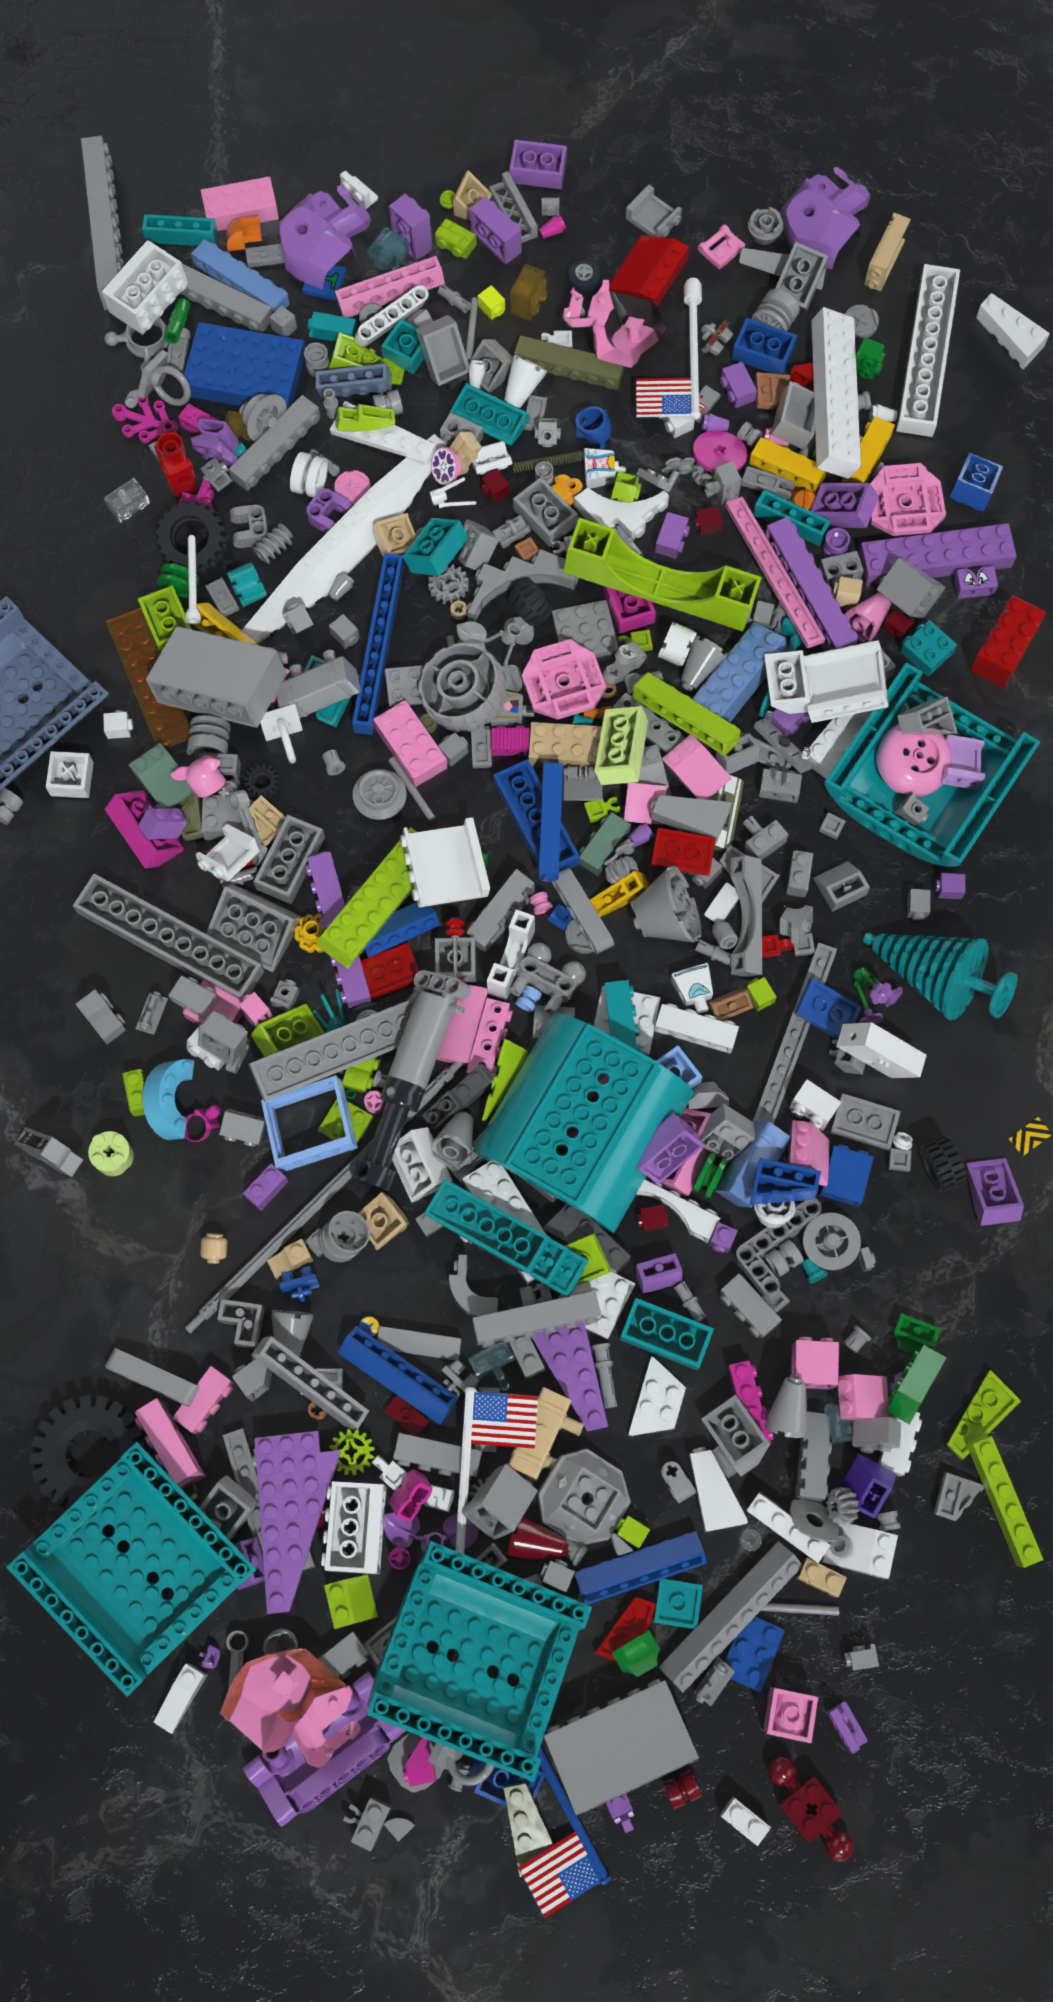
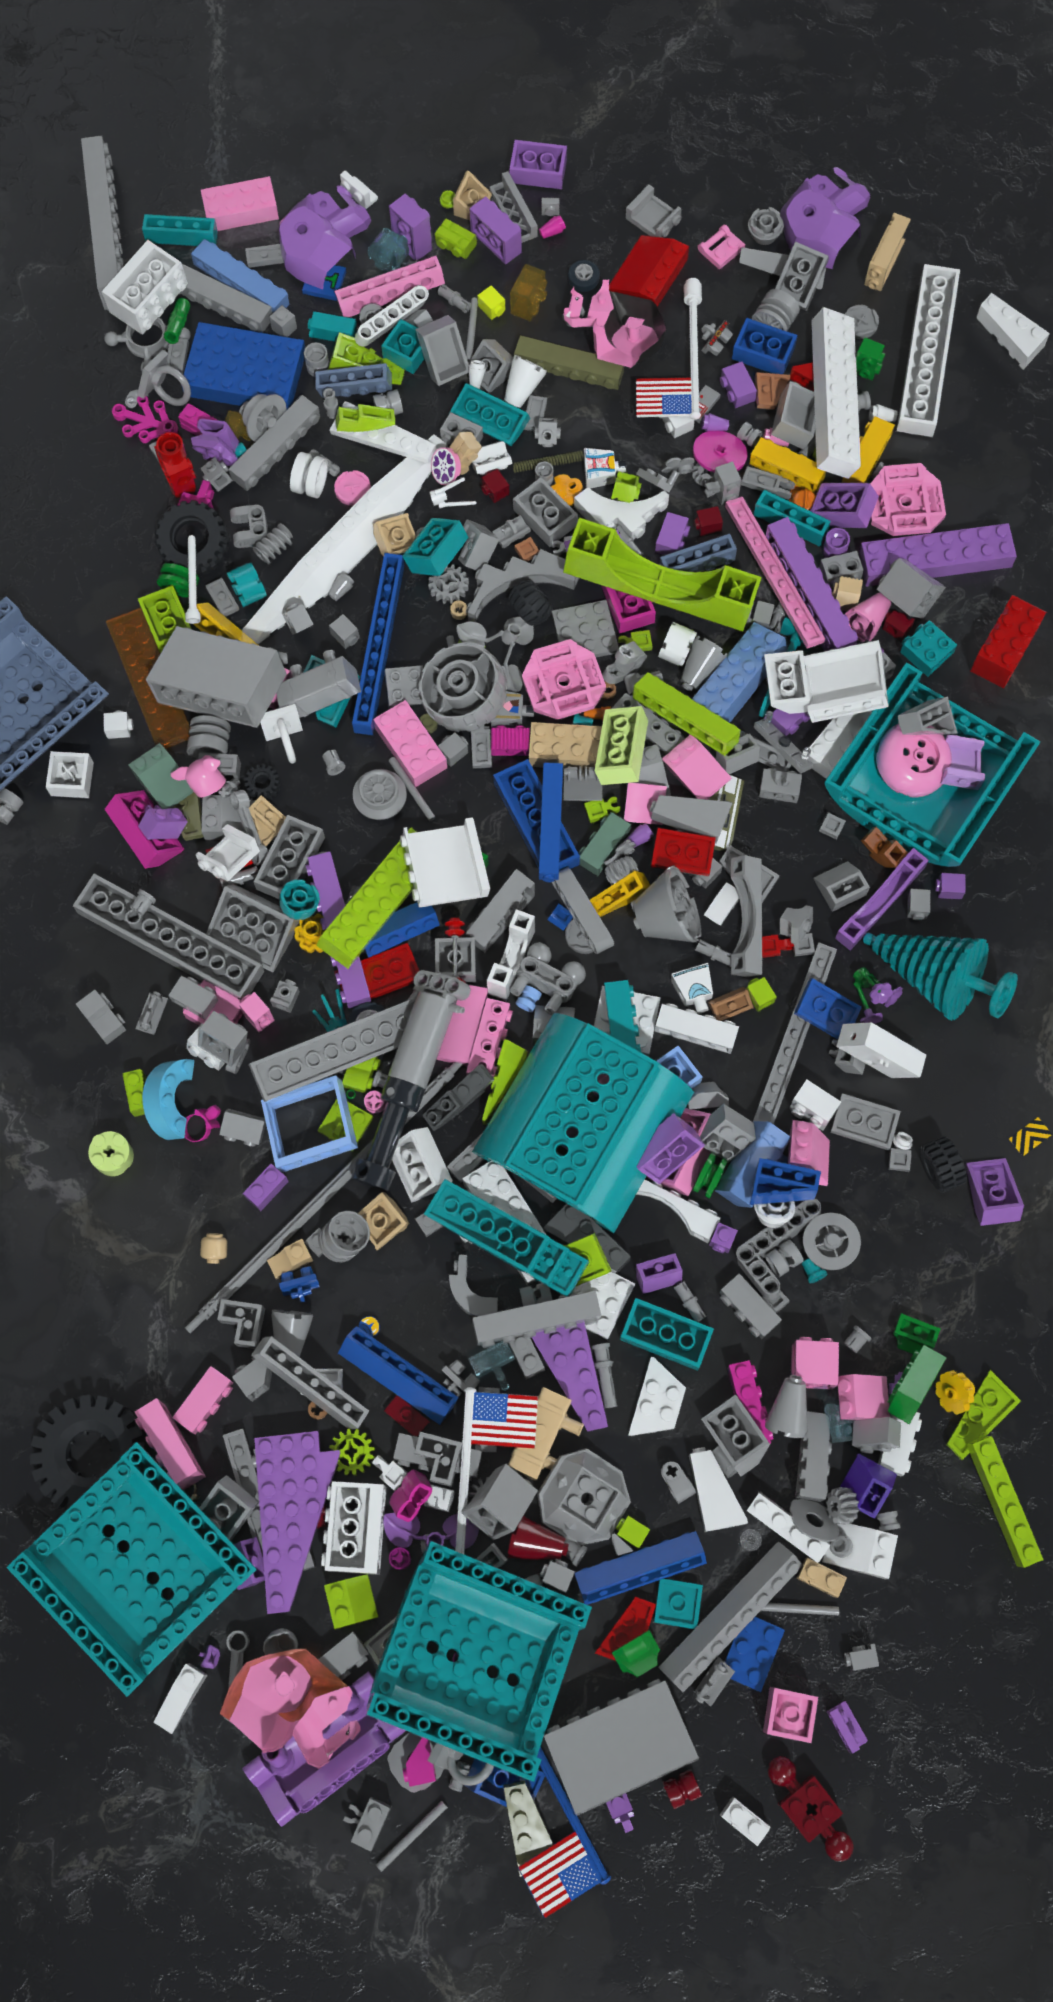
(49, 1151): light grey brick -> none
(127, 500): clear brick -> none
(143, 899): none -> light grey bush
(152, 1377): light grey beam -> none
(242, 231): orange brick -> none
(286, 1030): lime slope -> none
(299, 899): none -> teal cylinder
(323, 509): medium lavender piece -> none
(399, 1827): light grey tile -> none
(411, 1836): none -> light grey bar
(420, 1343): light grey slope -> none
(444, 1452): none -> light grey brick
(455, 1141): light grey cone -> none
(540, 903): bright pink wheel -> none
(561, 338): white plate -> none
(596, 426): blue piece -> none
(653, 1218): dark red brick -> none
(702, 556): none -> sand blue brick
(724, 934): light grey brick -> none
(764, 839): light grey brick -> none
(799, 873): light grey brick -> none
(847, 1175): blue panel -> none
(866, 1259): light grey plate -> none
(882, 850): none -> dark orange brick
(883, 898): none -> medium lavender arch
(908, 807): light grey brick -> none
(955, 1392): none -> yellow plant
(955, 1495): light grey wing -> none
(975, 582): medium lavender brick -> none
(976, 482): blue slope -> none

